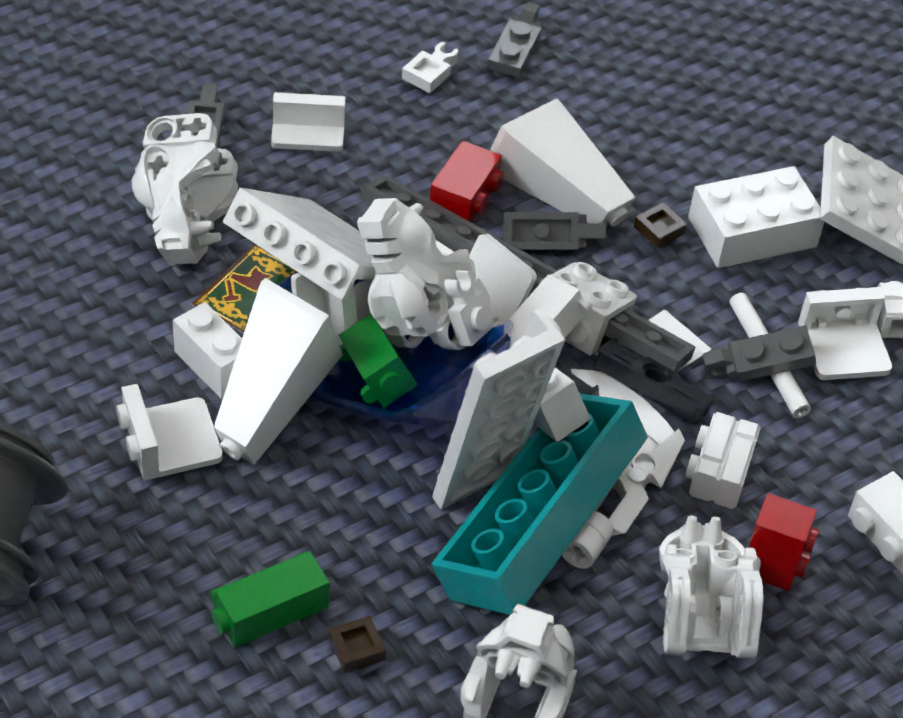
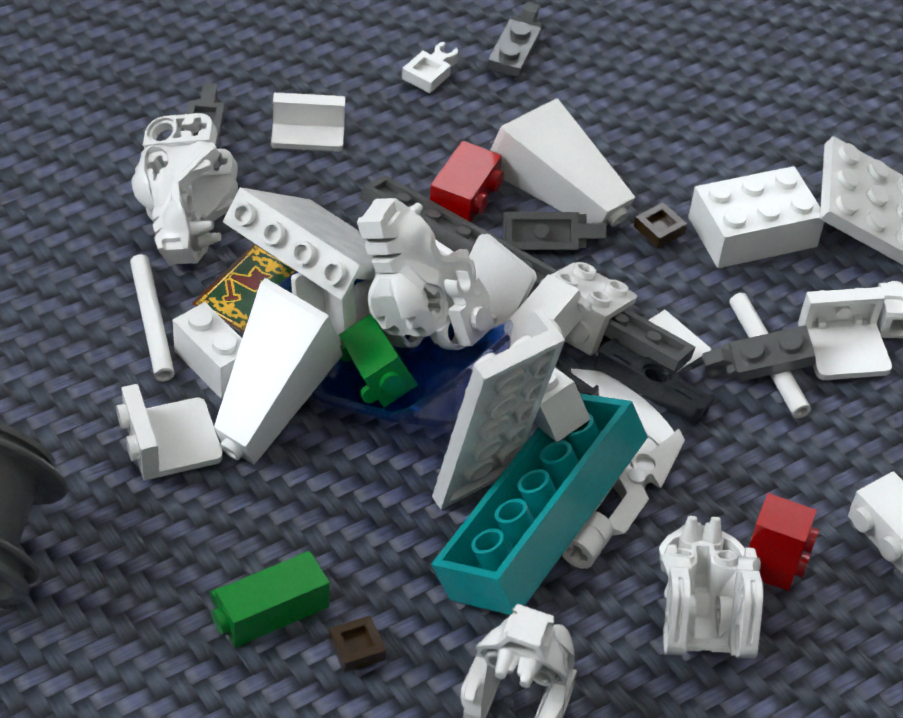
(152, 318): none -> white piece
(723, 459): white brick -> none

